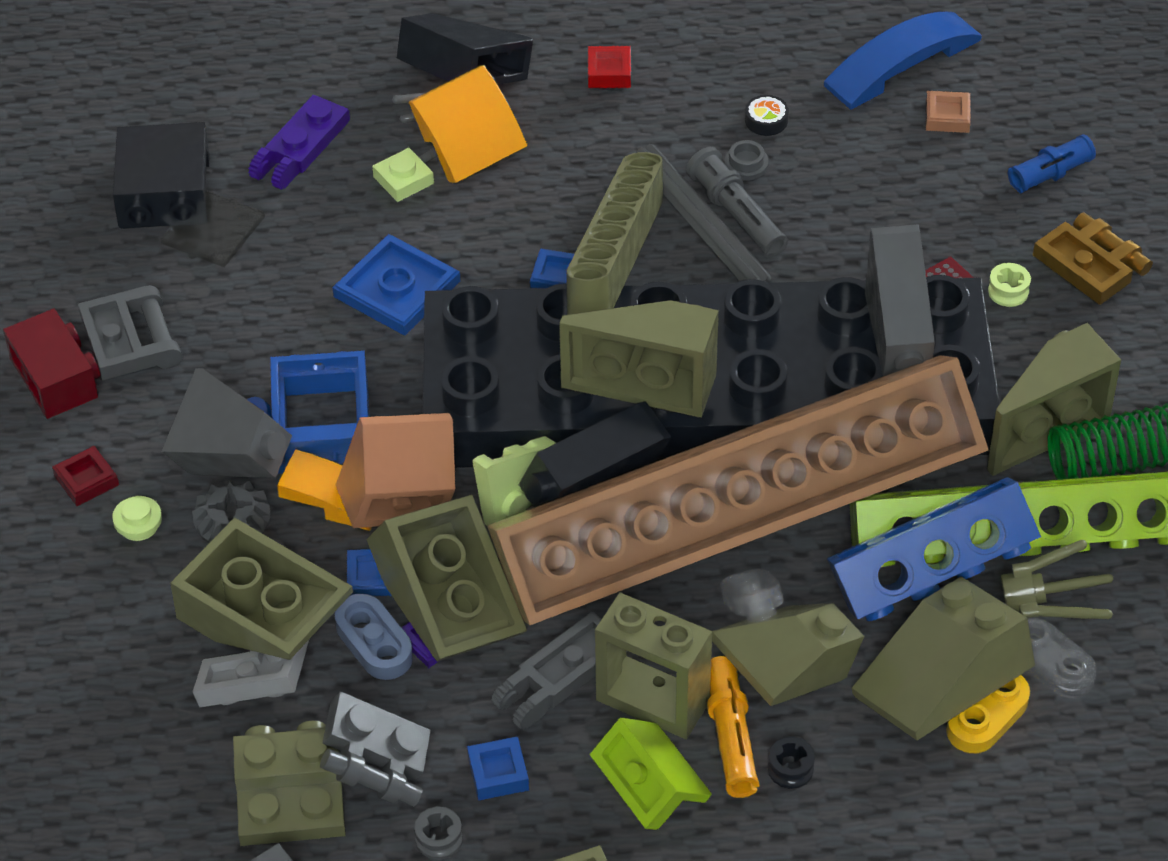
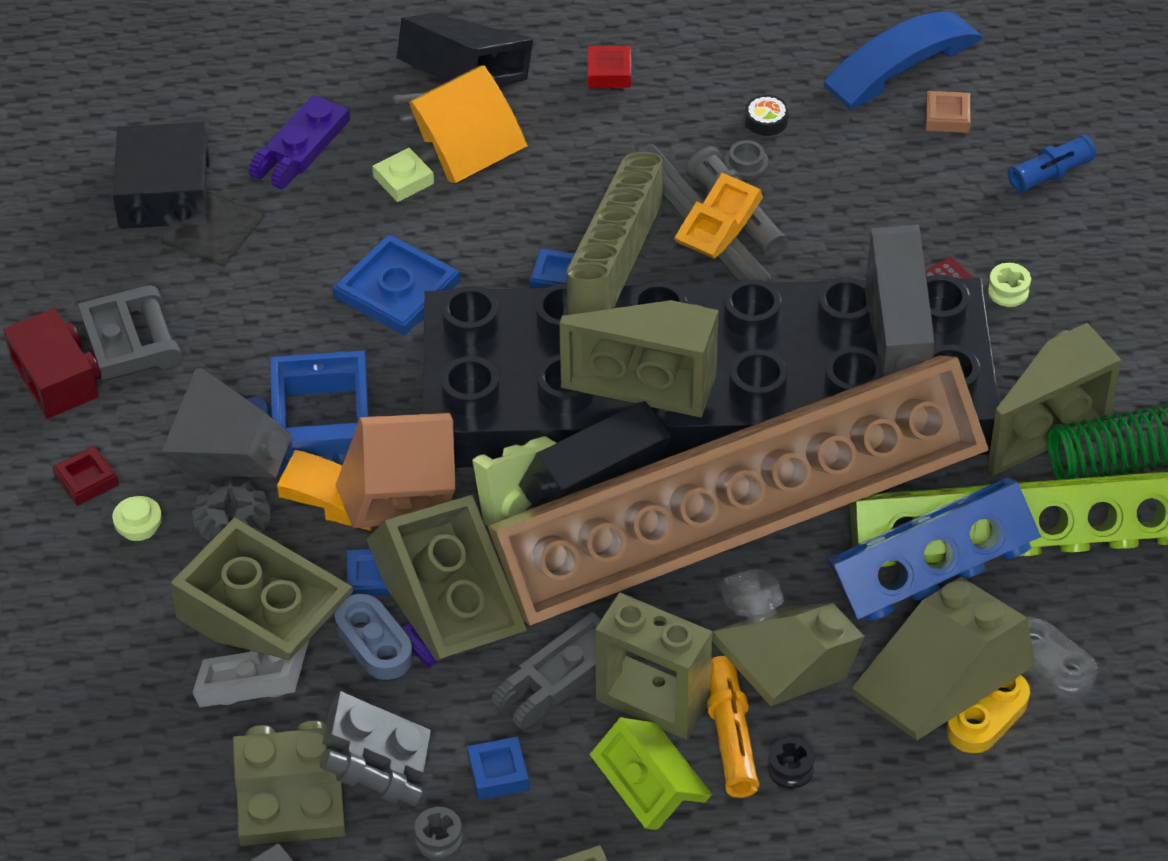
(721, 216): none -> light orange slope
(1026, 590): olive plant -> none
(1087, 265): pearl gold plate -> none

